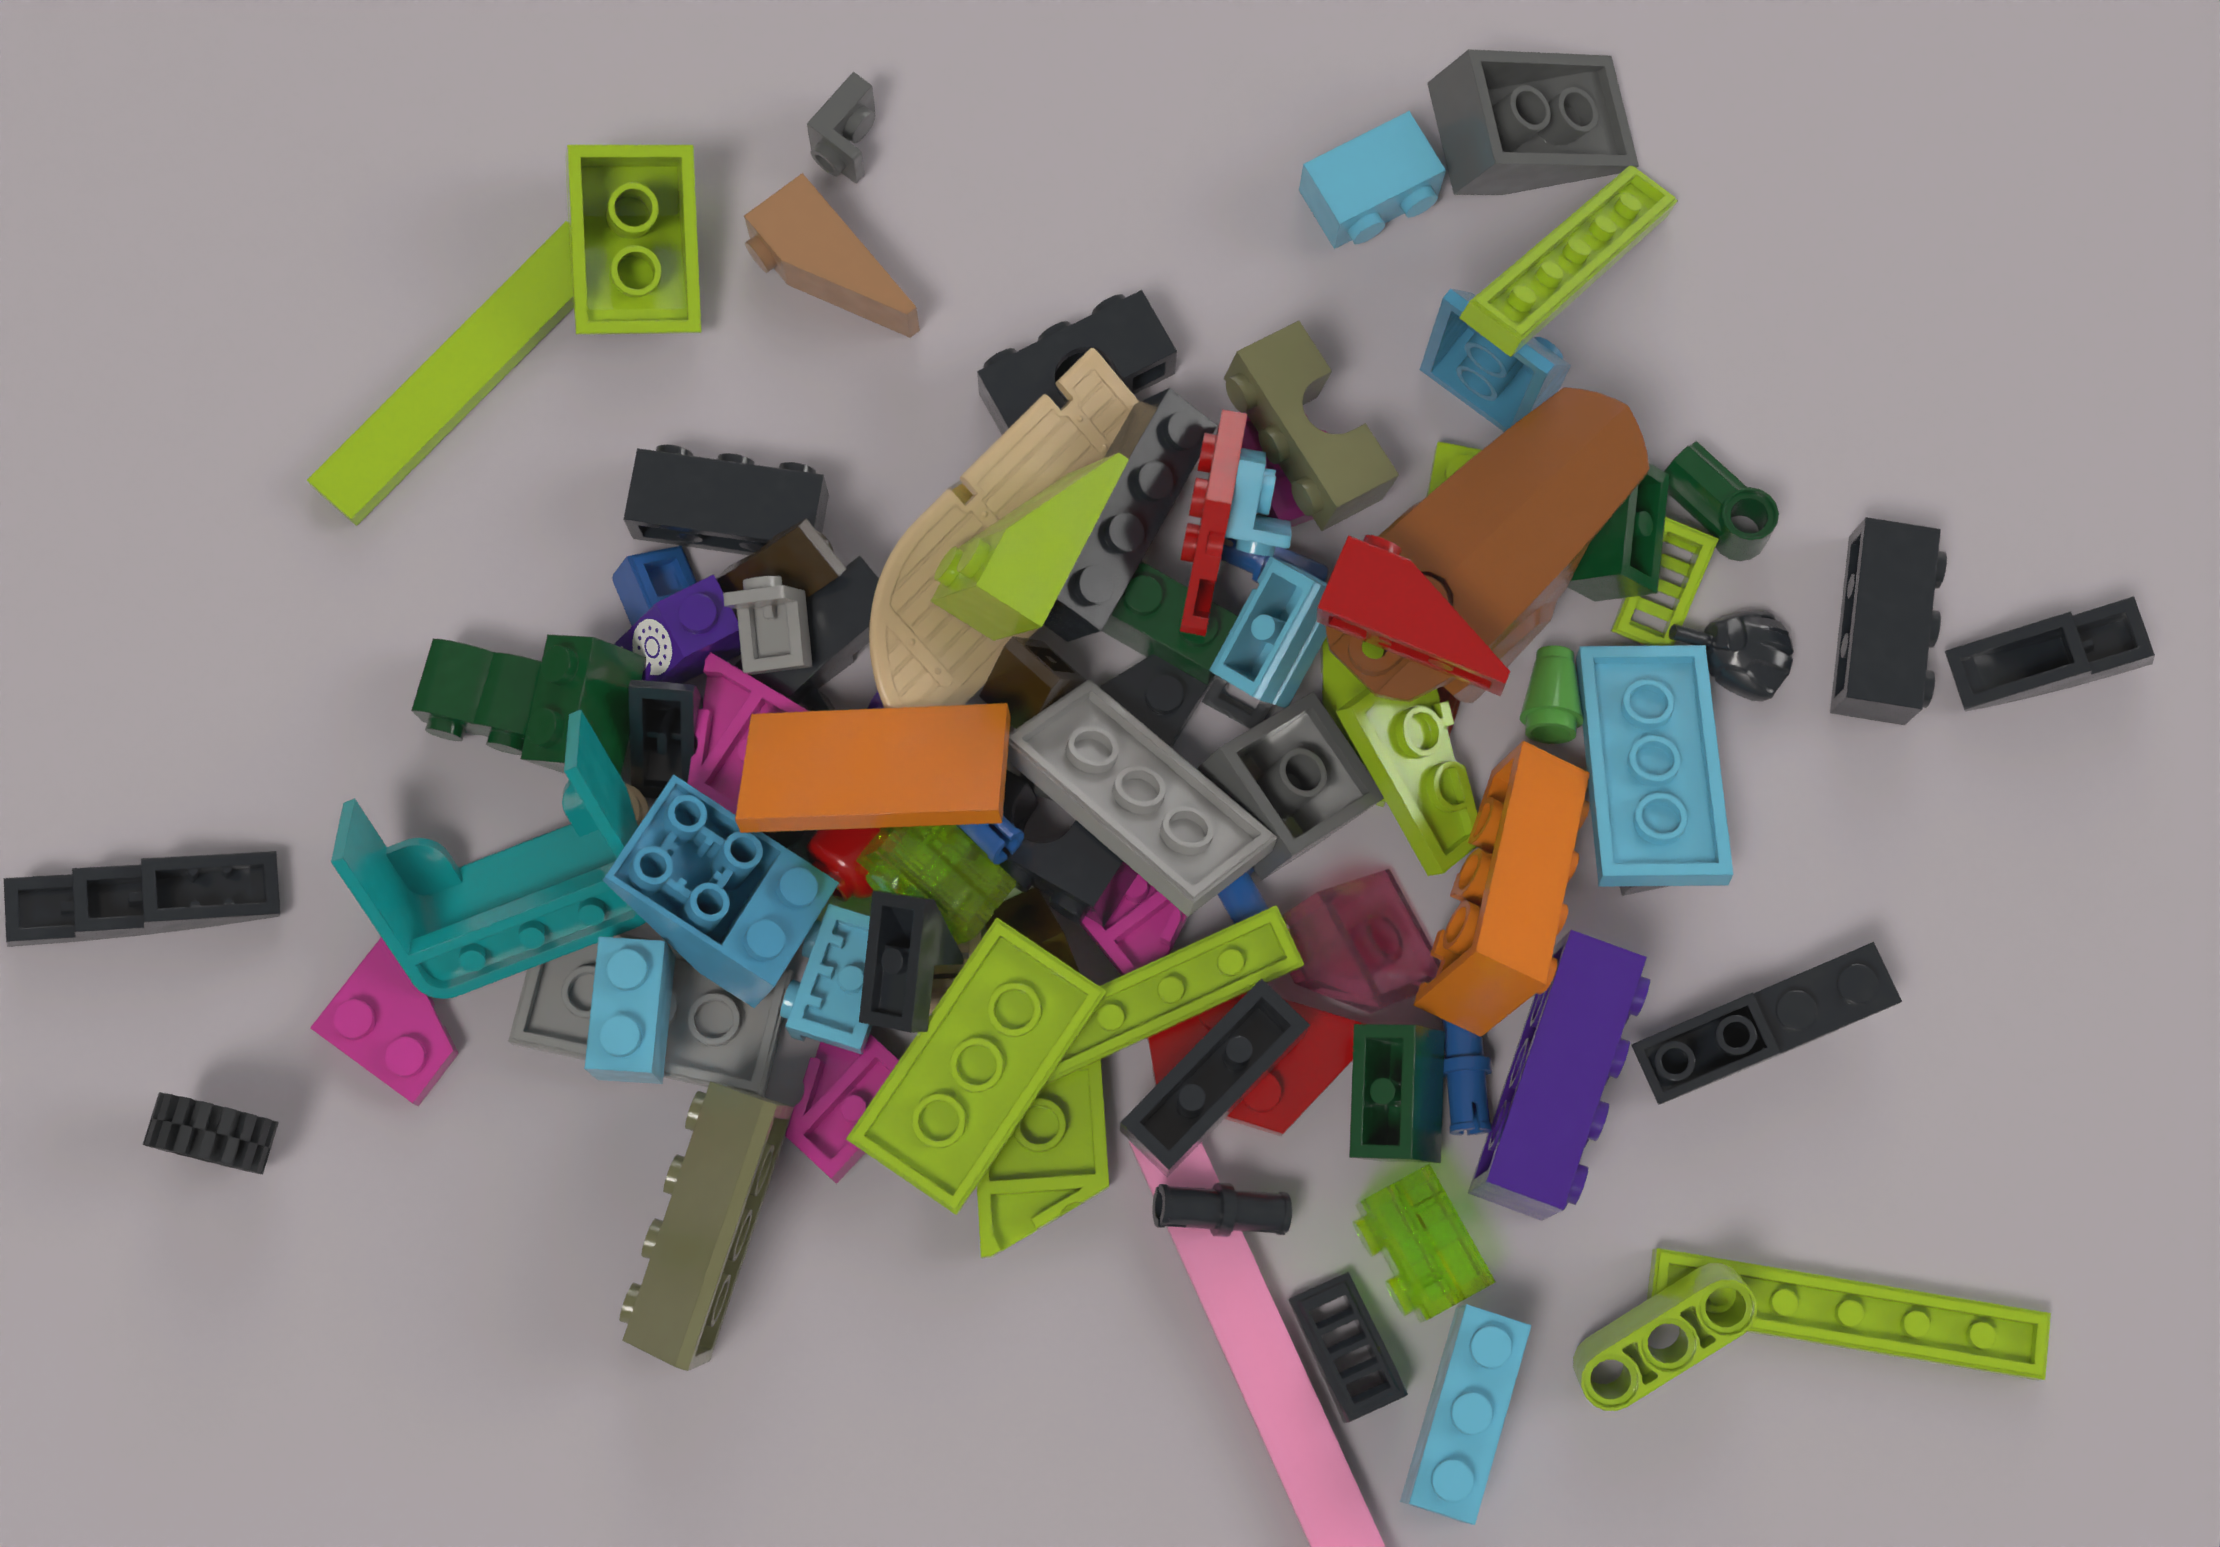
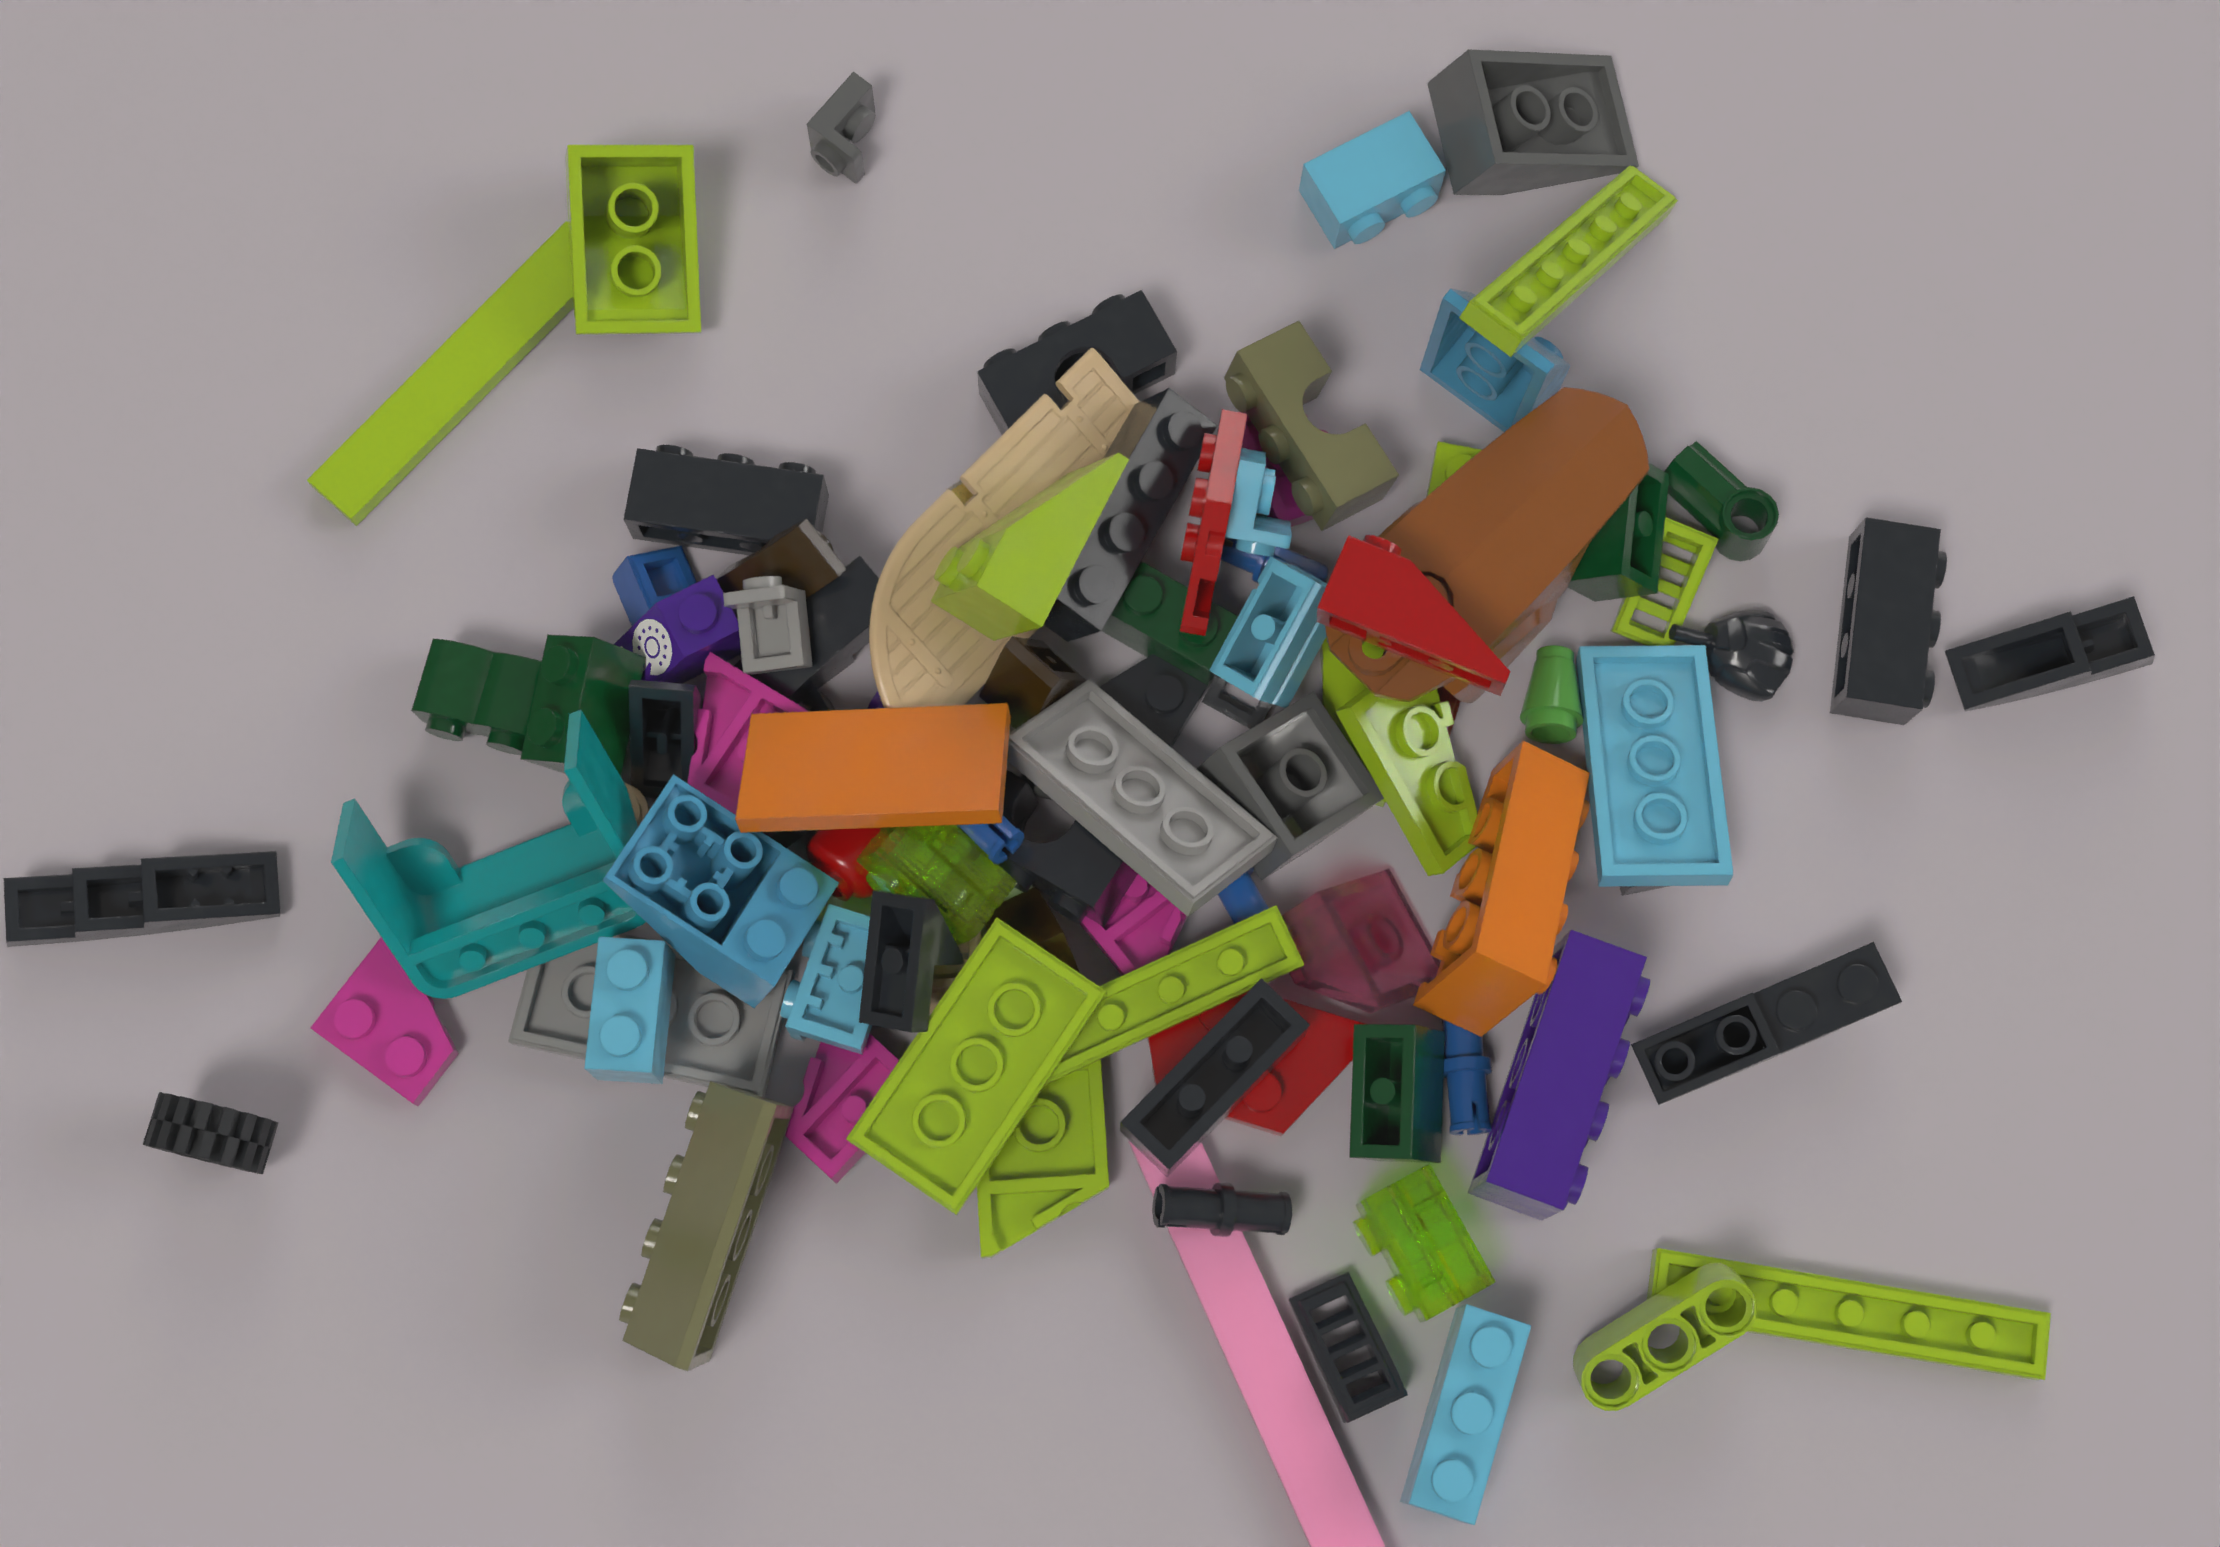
(824, 258): medium nougat slope -> none

